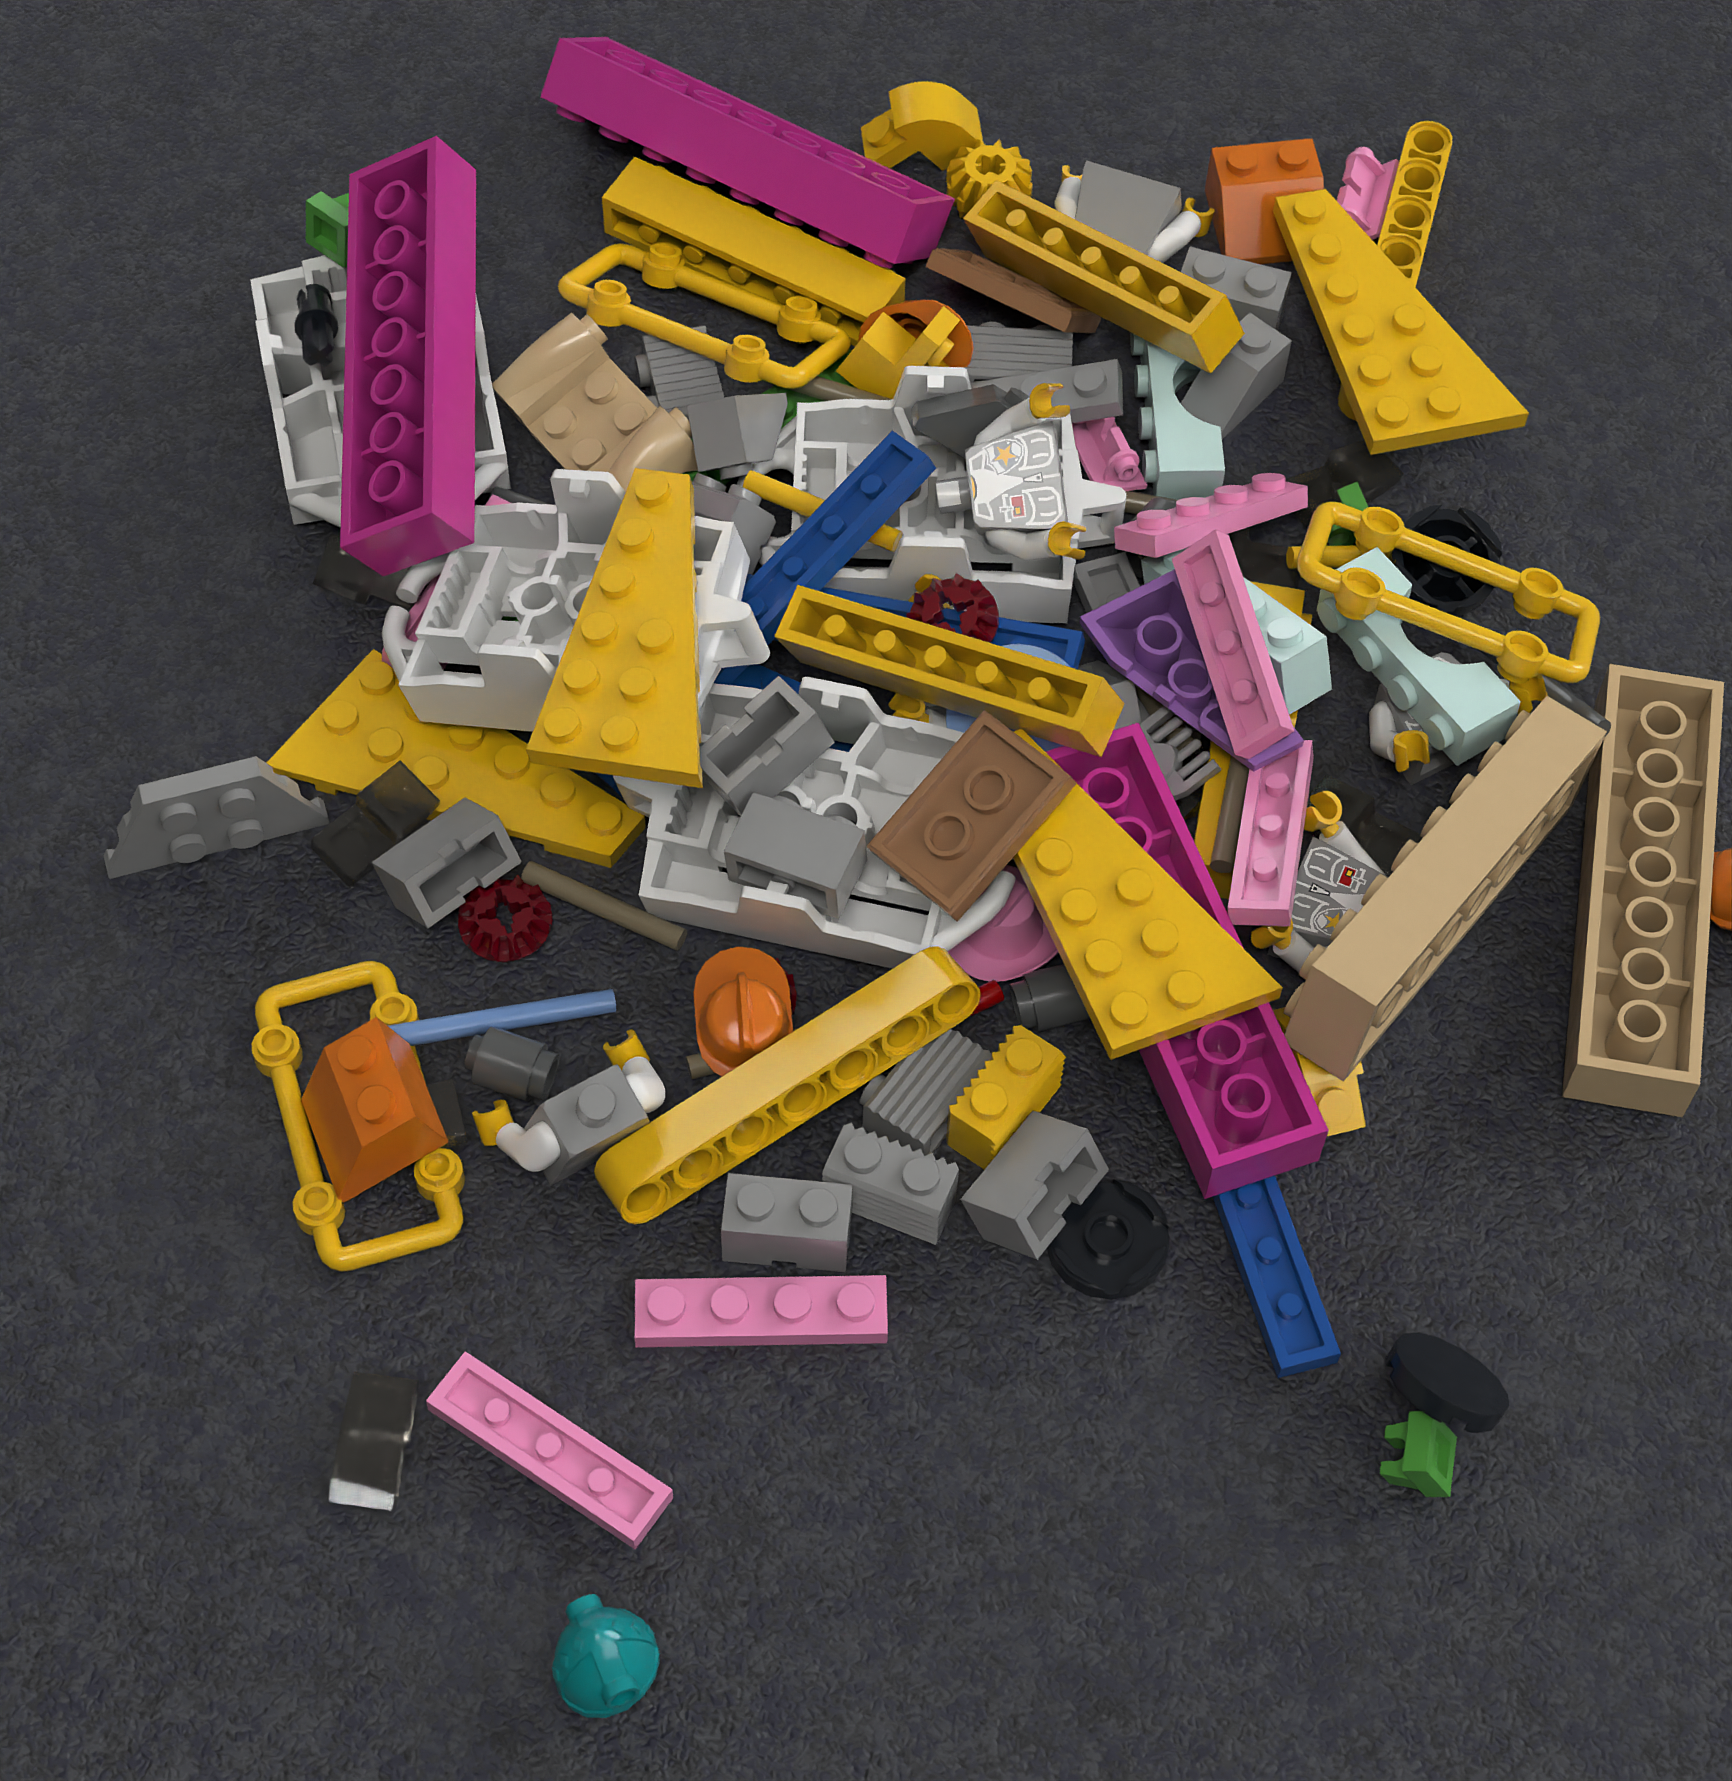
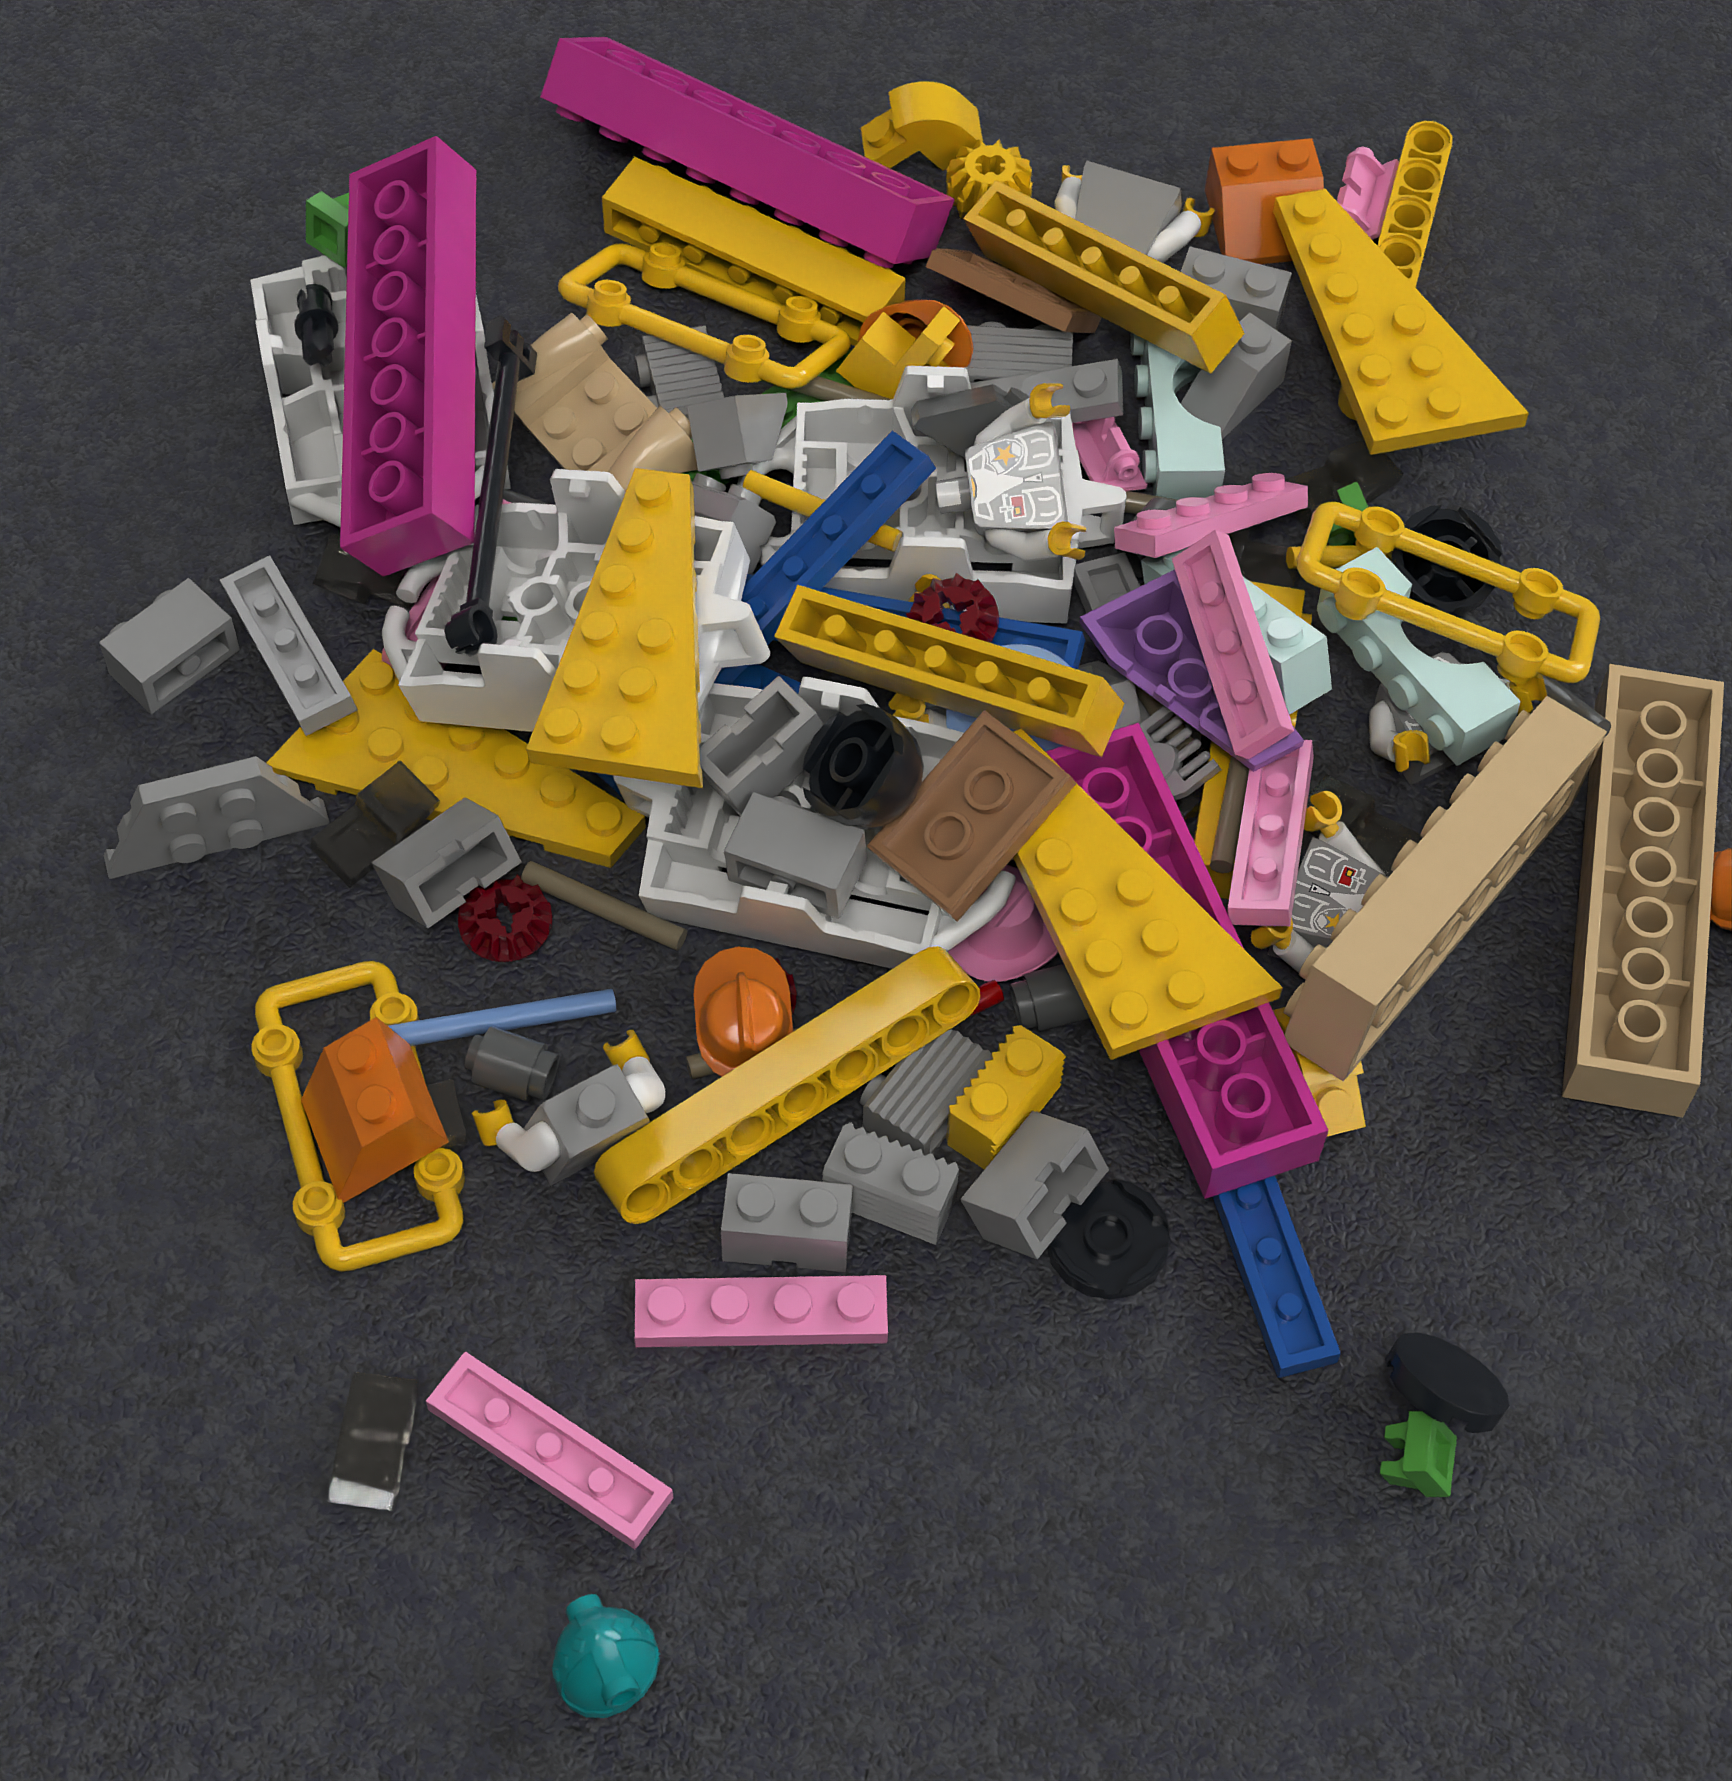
(169, 645): none -> light grey brick
(288, 645): none -> light grey plate
(516, 361): none -> black hinge
(863, 768): none -> black cylinder

